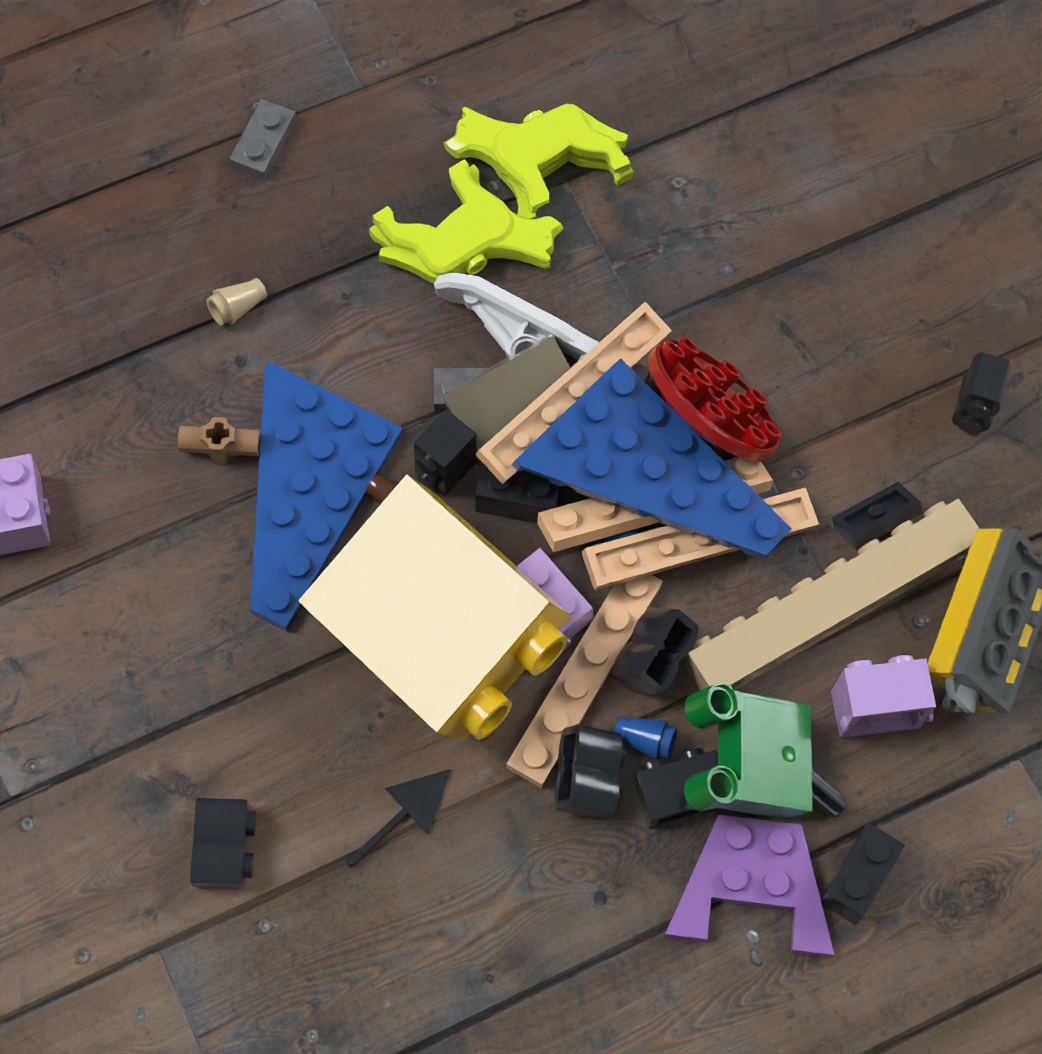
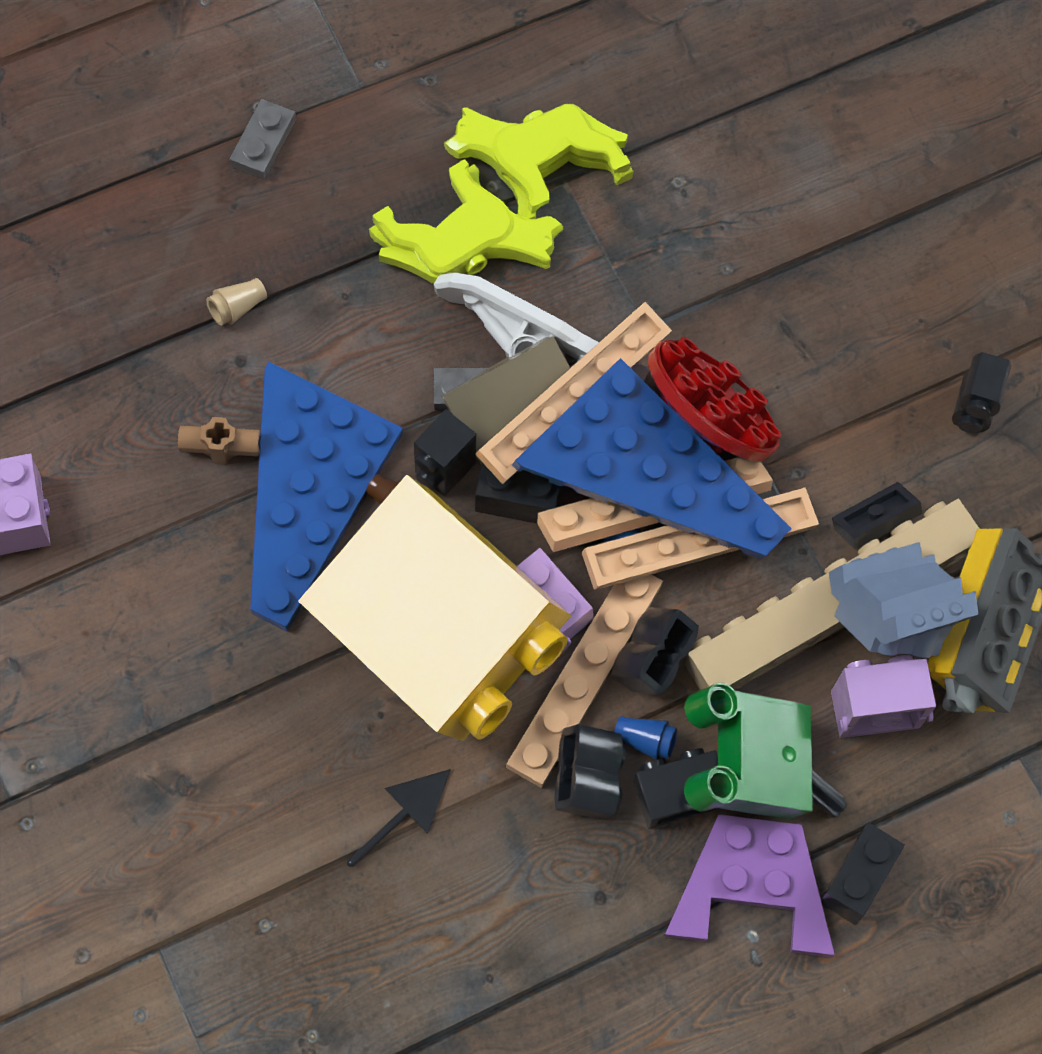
(221, 843): black brick -> none
(900, 601): none -> sand blue slope

